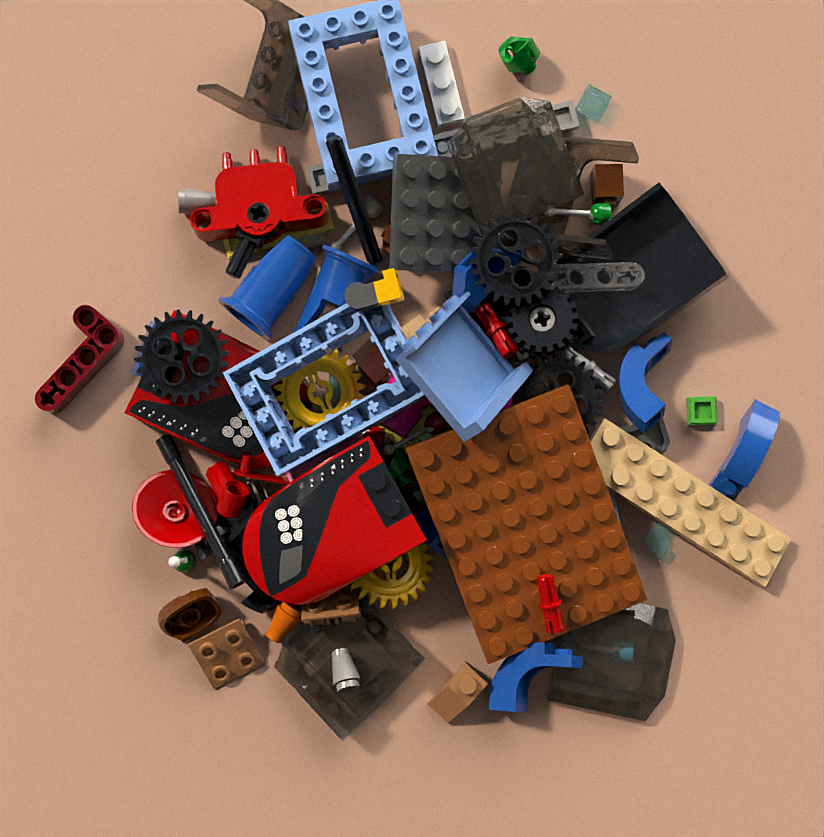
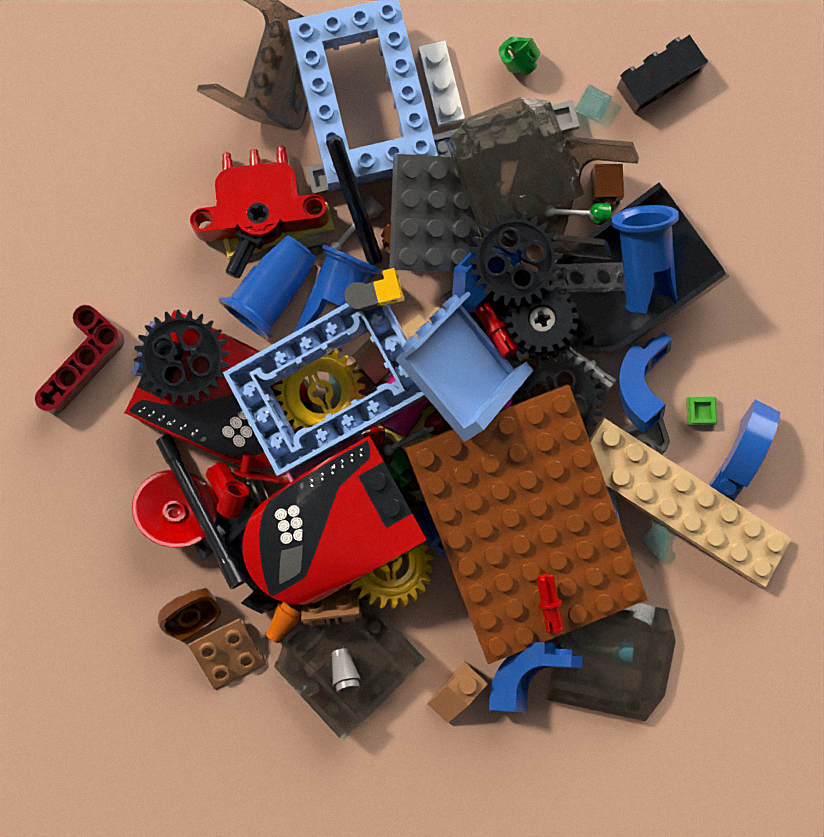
(180, 561): green hinge -> none
(194, 199): light grey cone -> none
(647, 253): none -> blue piece
(661, 73): none -> black brick

